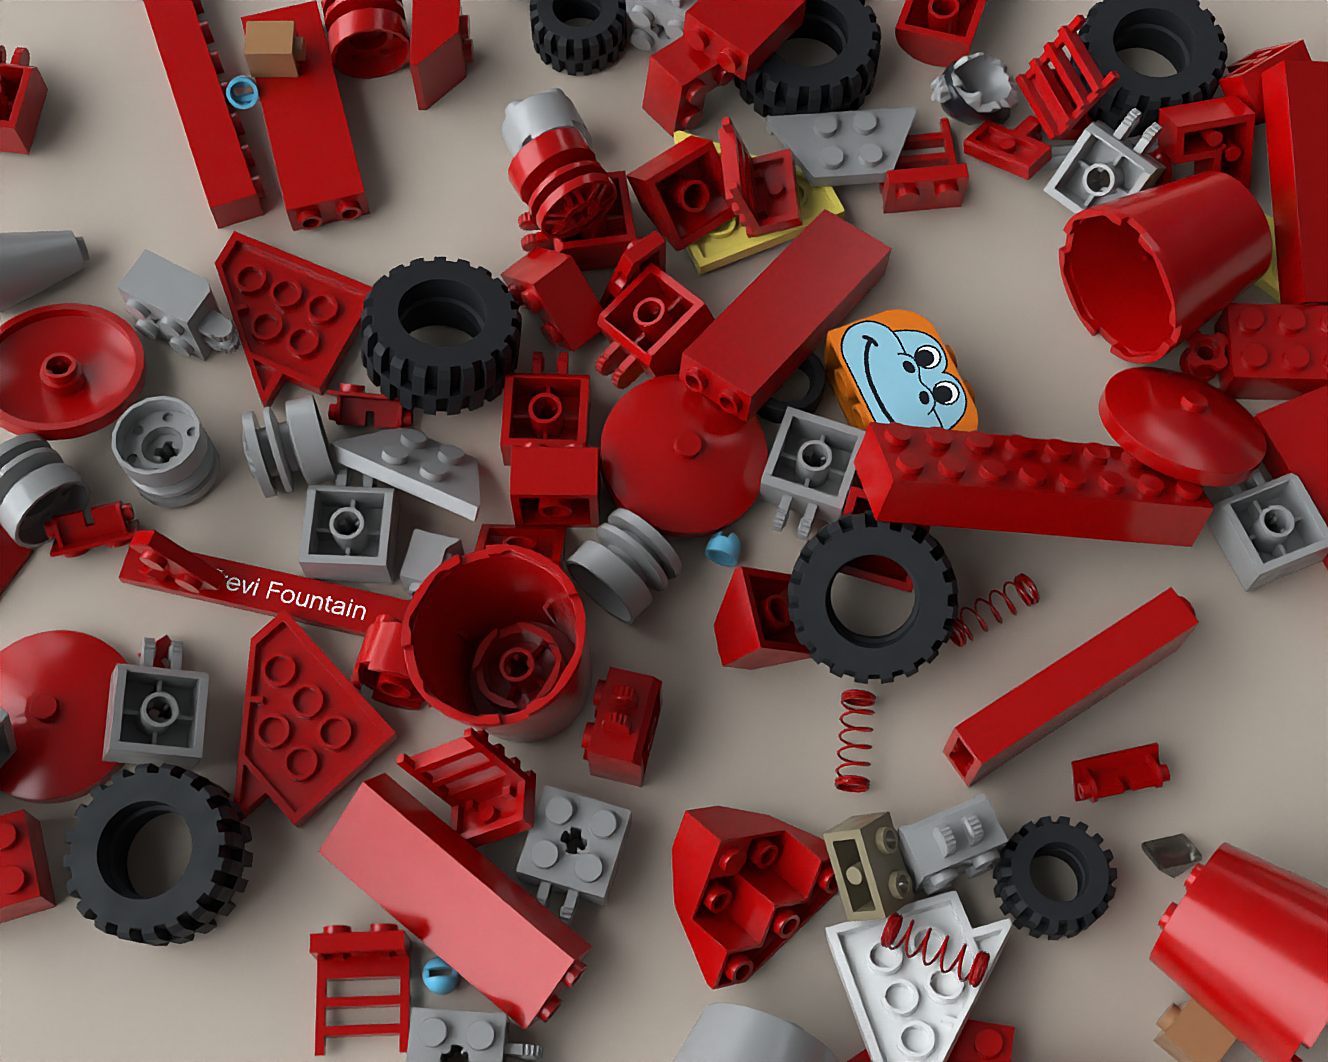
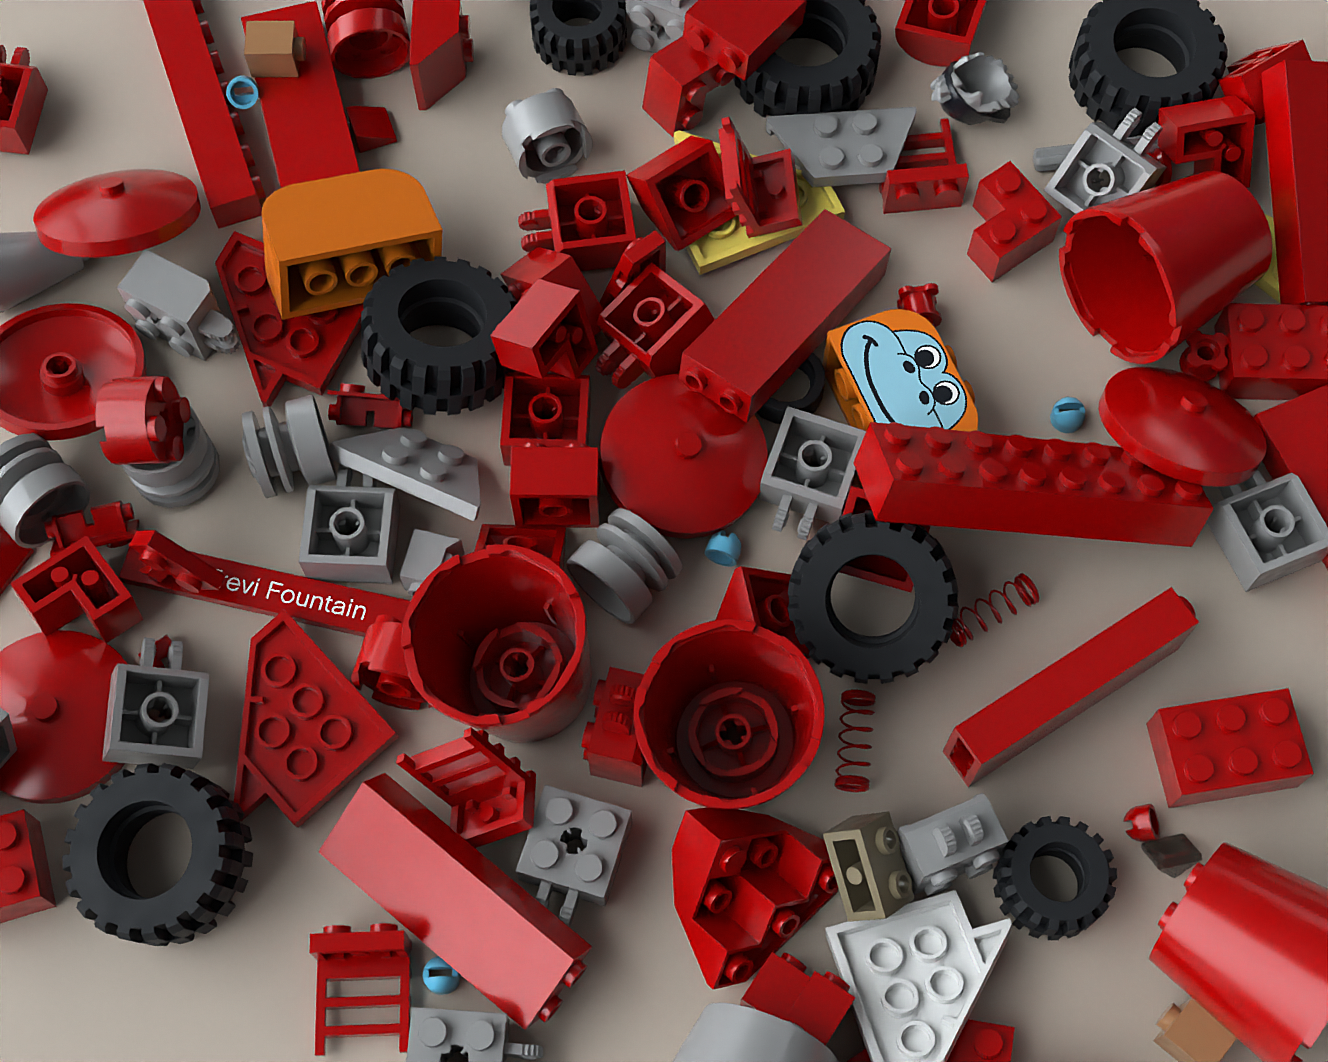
(76, 584): none -> red brick
(117, 213): none -> red dish
(142, 420): none -> red brick
(341, 235): none -> orange brick
(370, 127): none -> red slope
(546, 333): none -> red brick
(562, 182): red wheel -> none
(720, 680): none -> red cone
(791, 995): none -> red brick
(921, 301): none -> red brick
(978, 967): red piece -> none
(1008, 149): red hinge -> none
(1015, 225): none -> red brick
(1058, 93): red plate -> none
(1069, 420): none -> medium azure hinge
(1118, 772): red hinge -> none
(1144, 823): none -> red hinge
(1229, 748): none -> red brick

